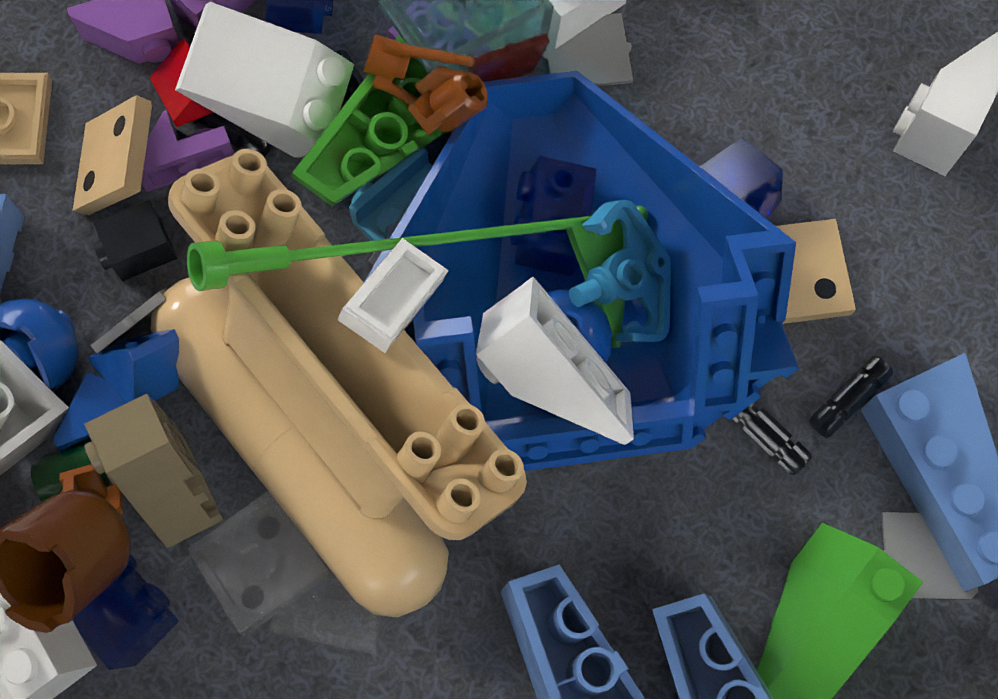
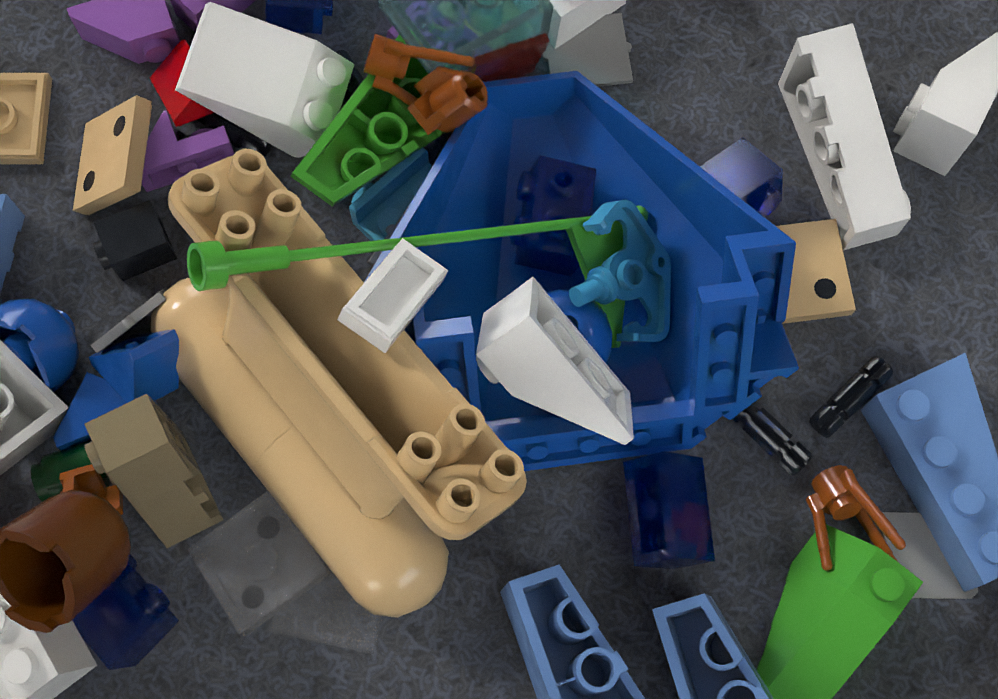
(668, 511): none -> clear blue brick
(843, 497): none -> dark orange plant
(844, 136): none -> white wedge

